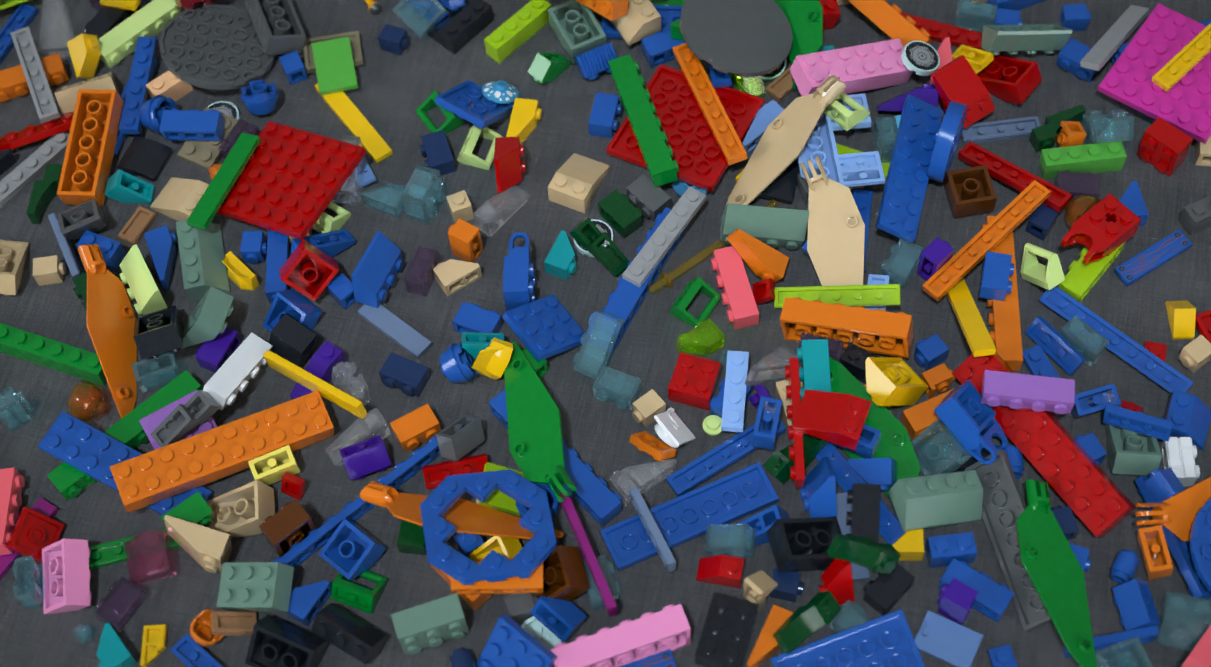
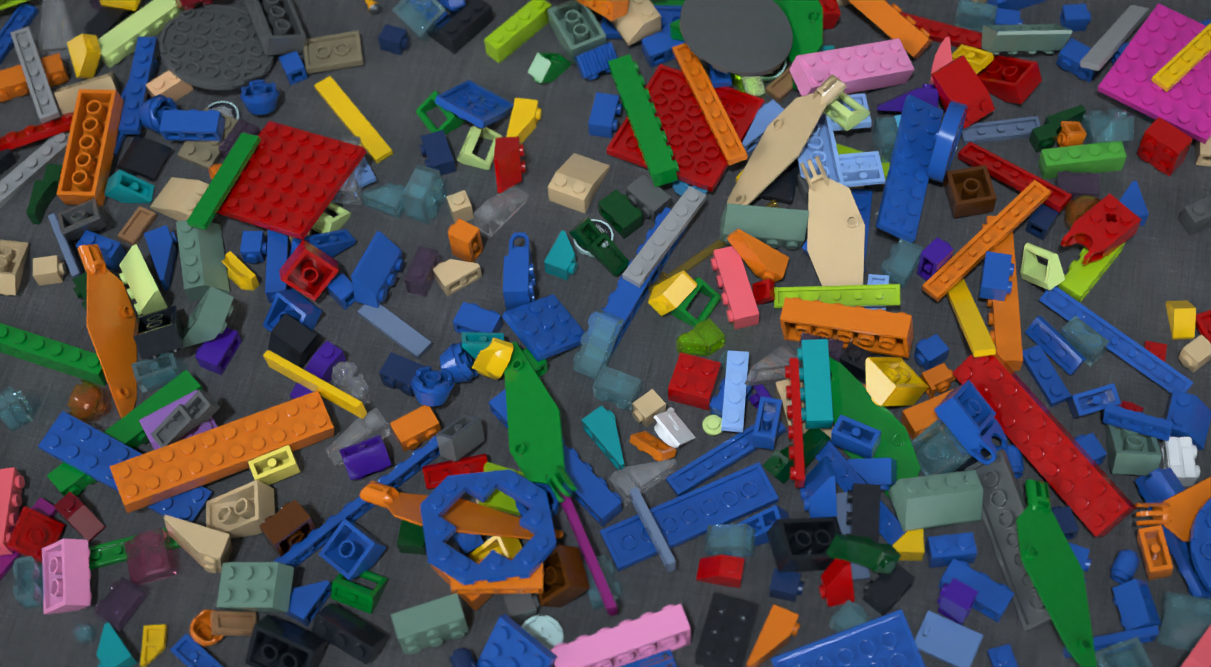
(79, 517): none -> dark red slope
(193, 510): green slope -> none
(237, 370): white brick -> none
(293, 486): red plate -> none
(334, 65): bright green tile -> none
(432, 386): none -> blue cone
(500, 92): dark azure dish -> none
(558, 616): blue slope -> none
(602, 430): none -> teal slope
(671, 292): none -> yellow slope
(758, 587): tan slope -> none
(806, 620): dark green slope -> none
(832, 417): red slope -> none
(920, 58): tile -> none
(1028, 391): medium lavender brick -> none
(1152, 257): blue tile -> none

